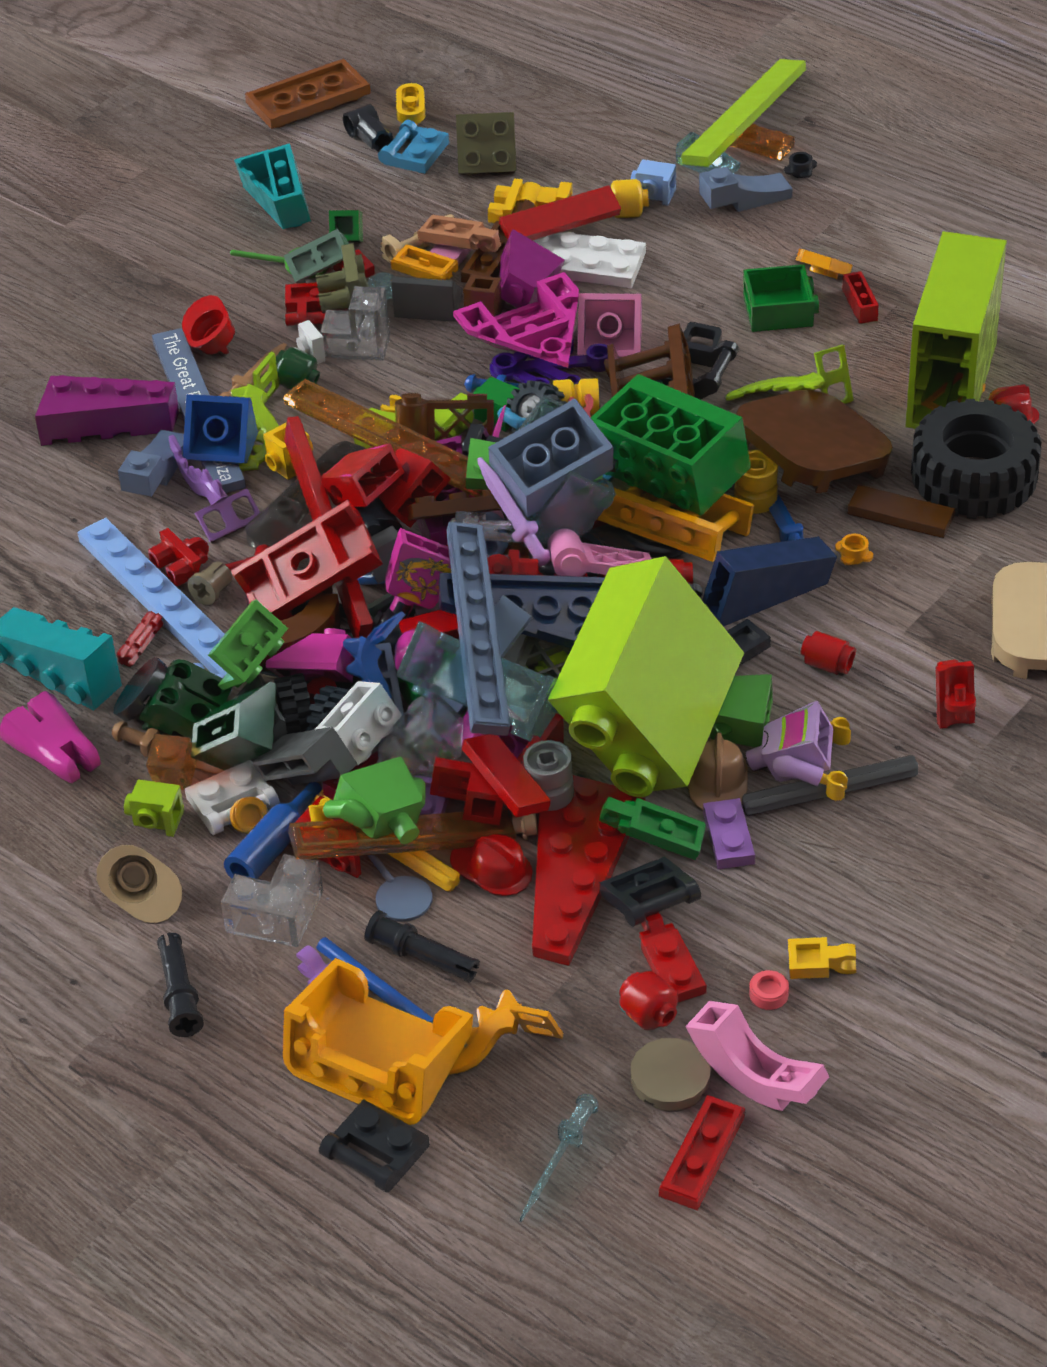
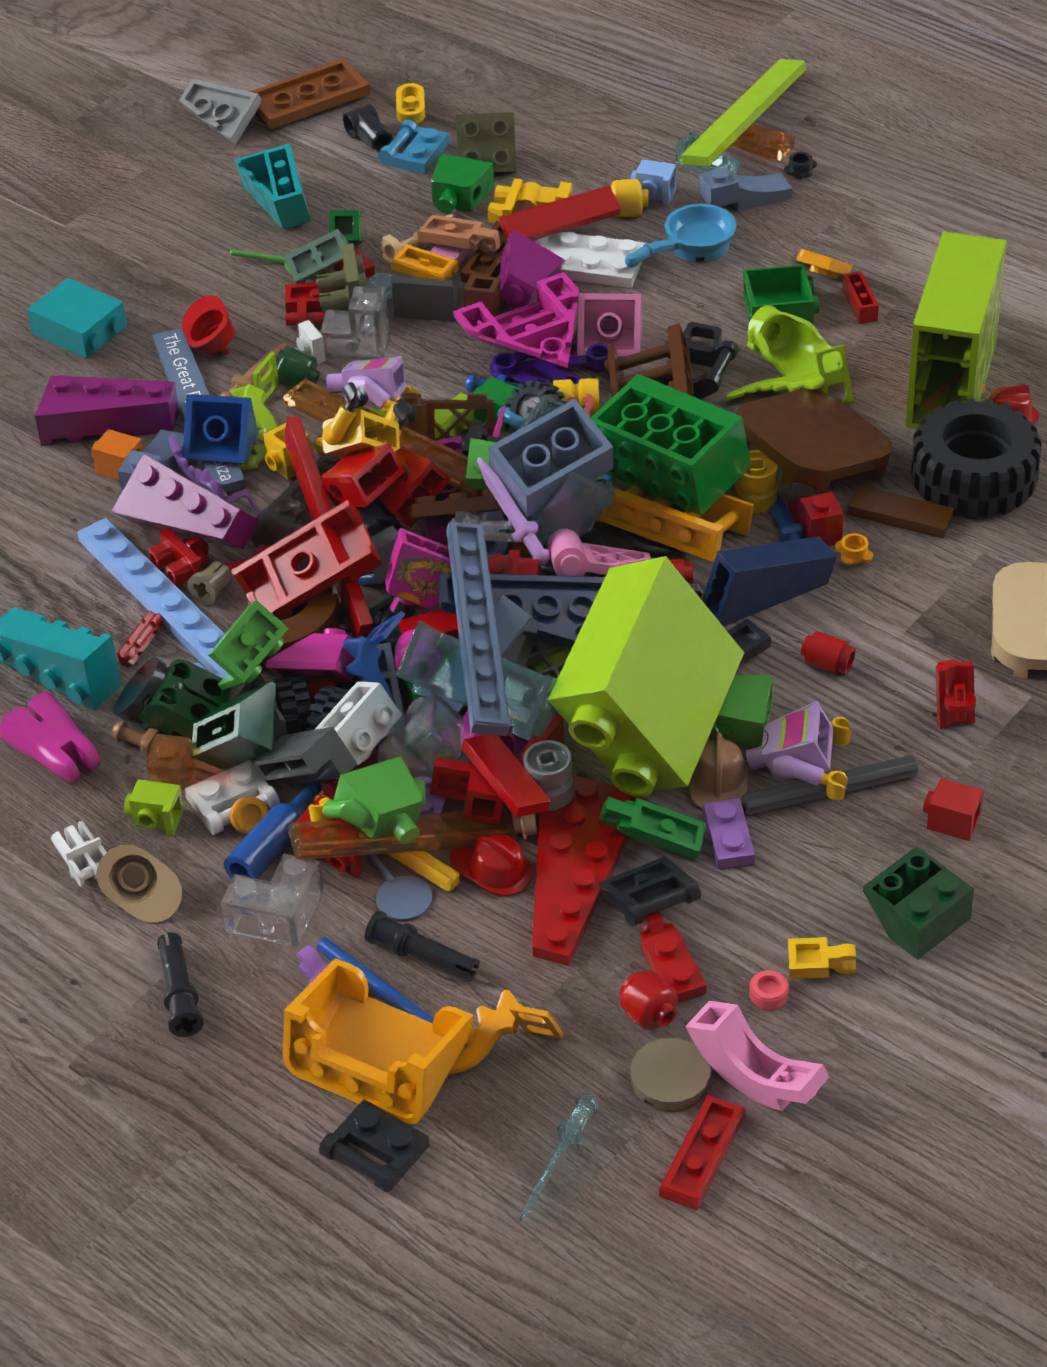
(77, 317): none -> teal brick
(83, 853): none -> white arm
(112, 450): none -> orange brick
(171, 501): none -> wedge
(221, 107): none -> light grey wing
(360, 429): none -> yellow torso
(380, 377): none -> lavender torso
(460, 183): none -> green torso
(692, 233): none -> dark azure piece
(788, 342): none -> lime hair
(819, 517): none -> red slope
(919, 901): none -> dark green slope
(953, 809): none -> red brick

